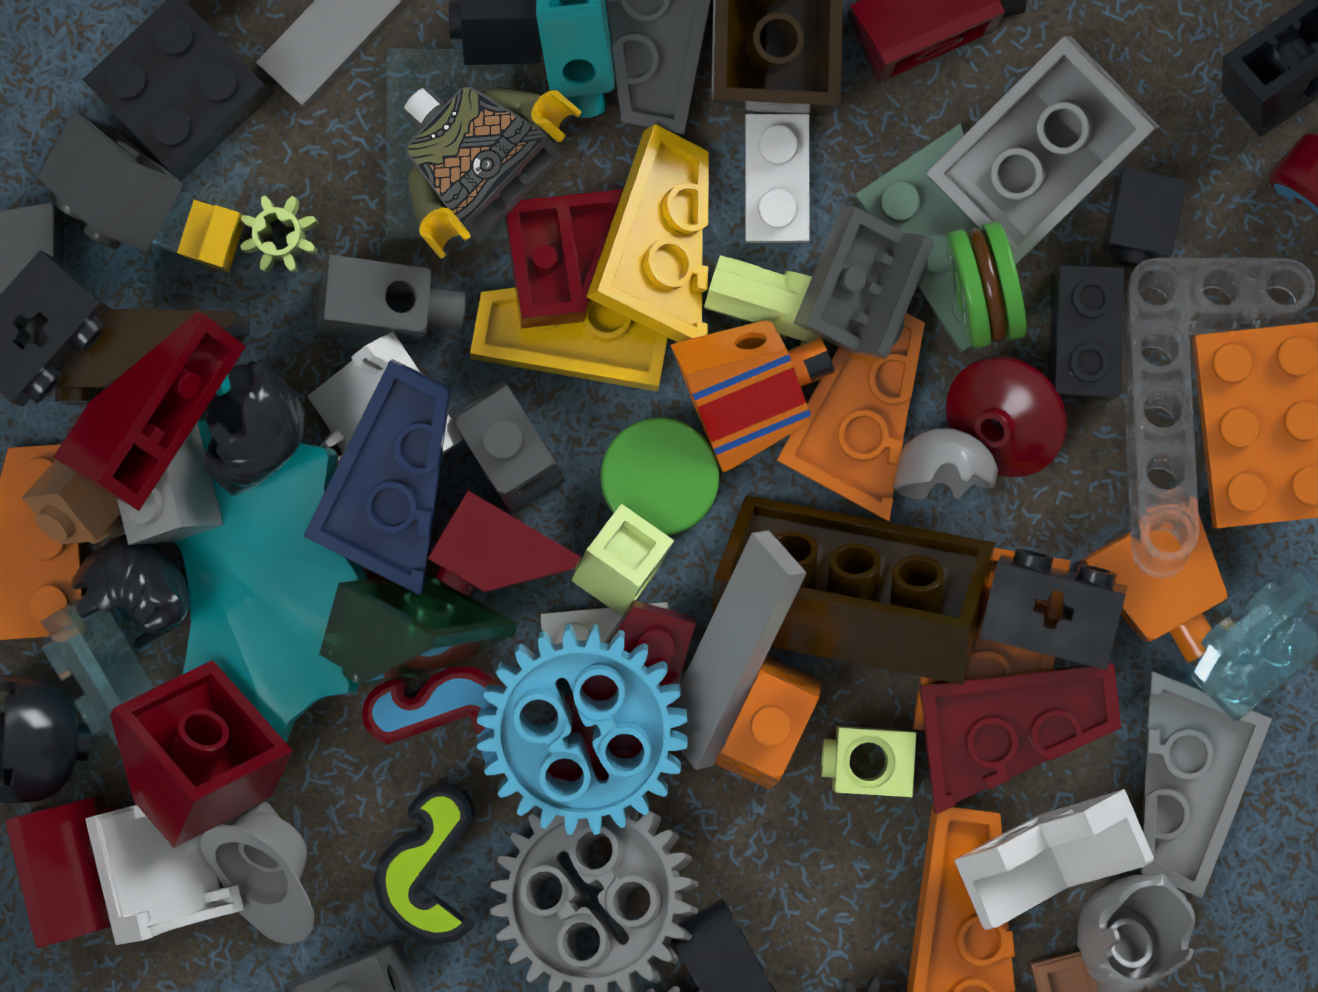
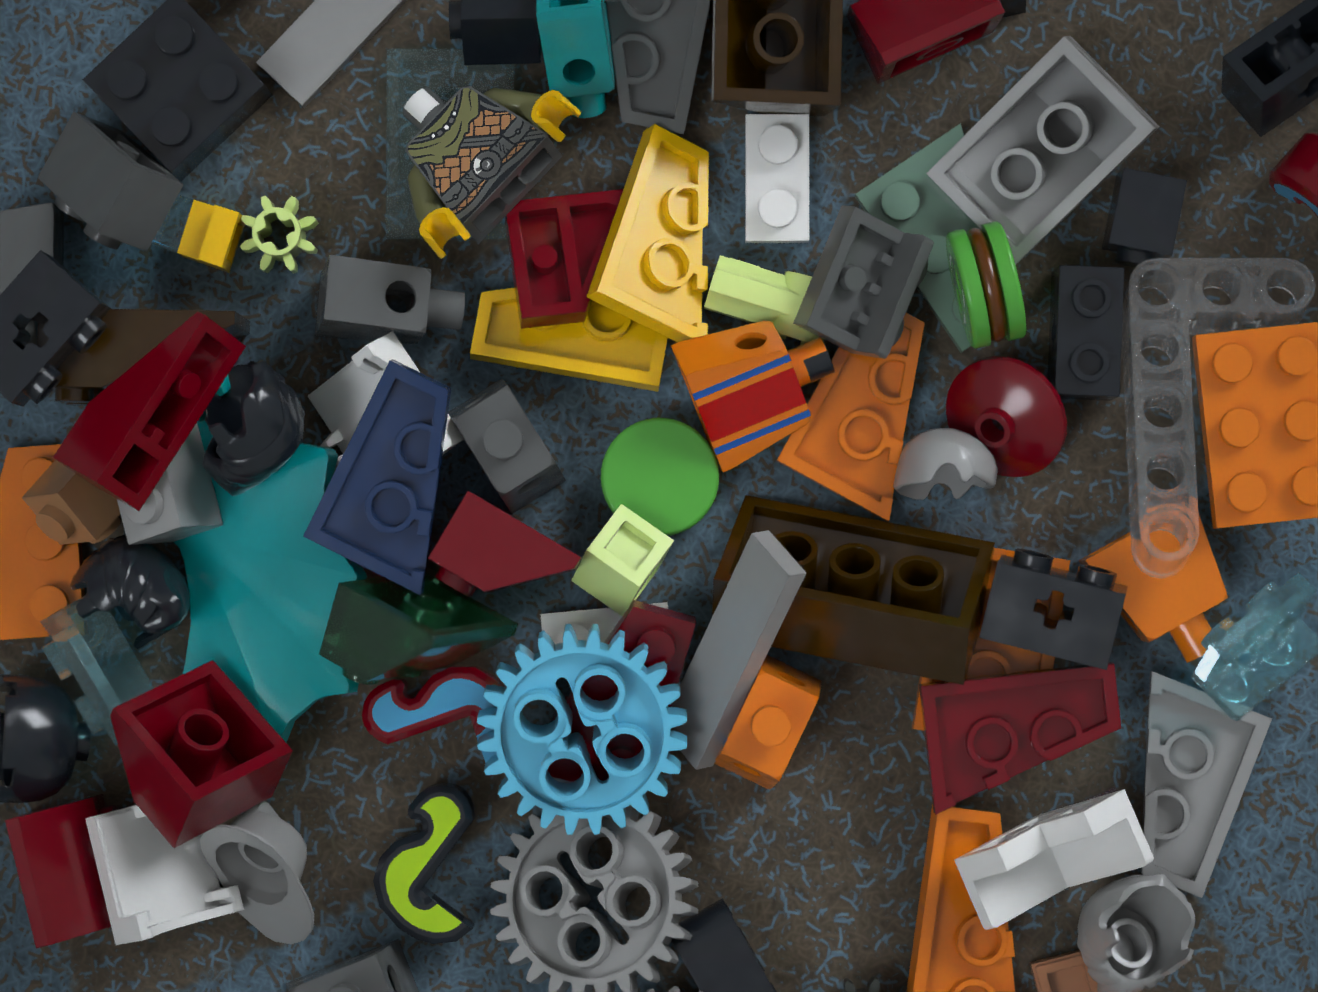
(898, 770): yellowish green brick -> none

